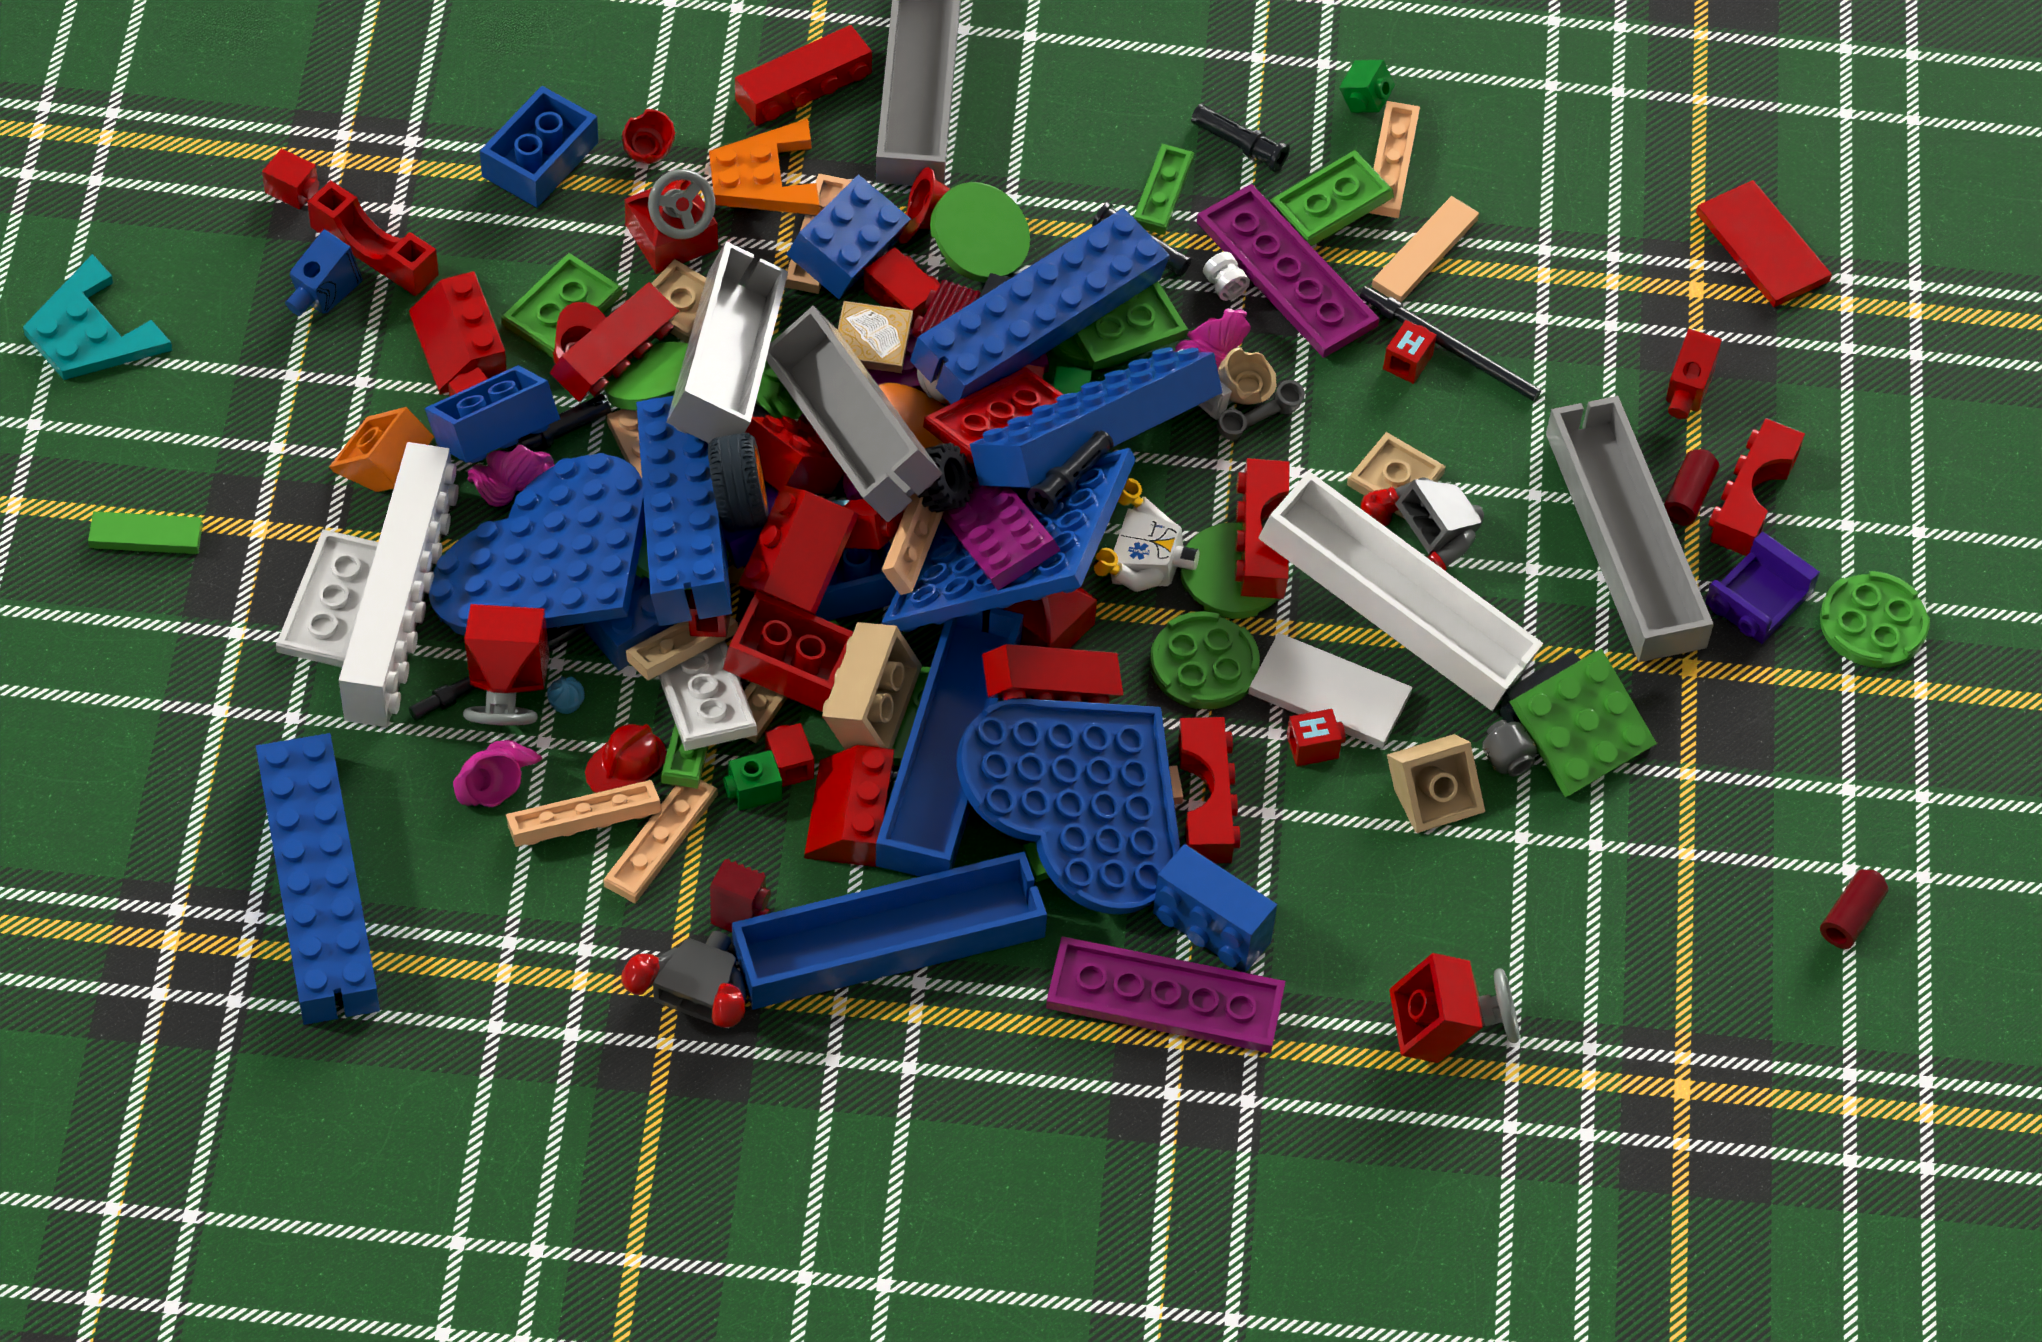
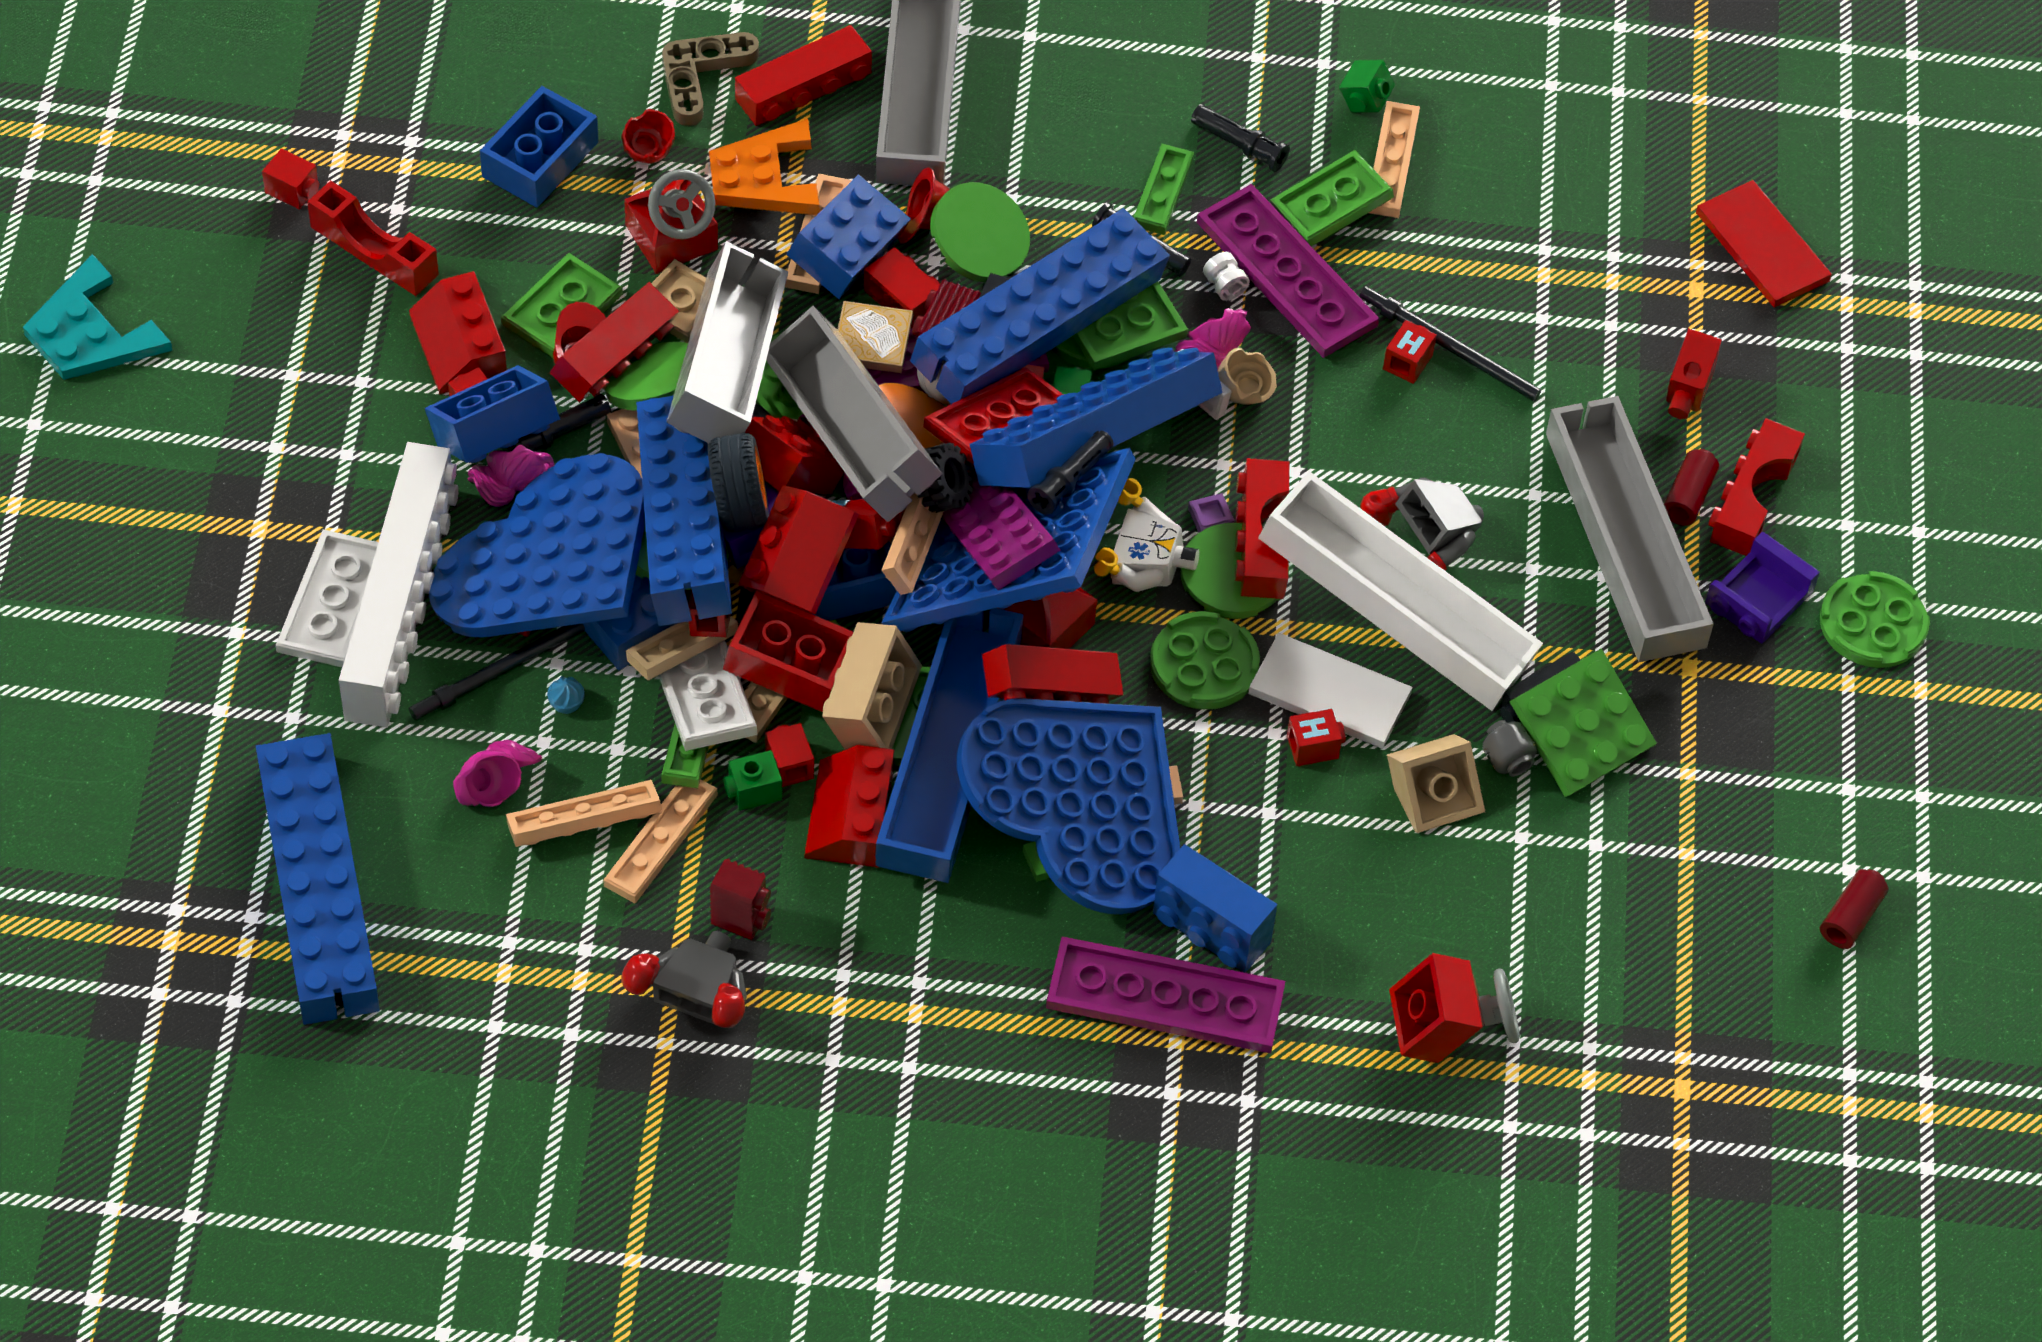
(145, 532): bright green tile -> none
(323, 275): blue torso -> none
(377, 448): orange slope -> none
(505, 656): red piece -> none
(626, 758): red piece -> none
(688, 67): none -> dark tan beam
(888, 930): blue piece -> none
(1204, 752): red arch -> none
(1210, 511): none -> medium lavender tile
(1285, 401): dark grey bar -> none
(1393, 464): tan tile -> none
(1425, 249): light nougat tile -> none

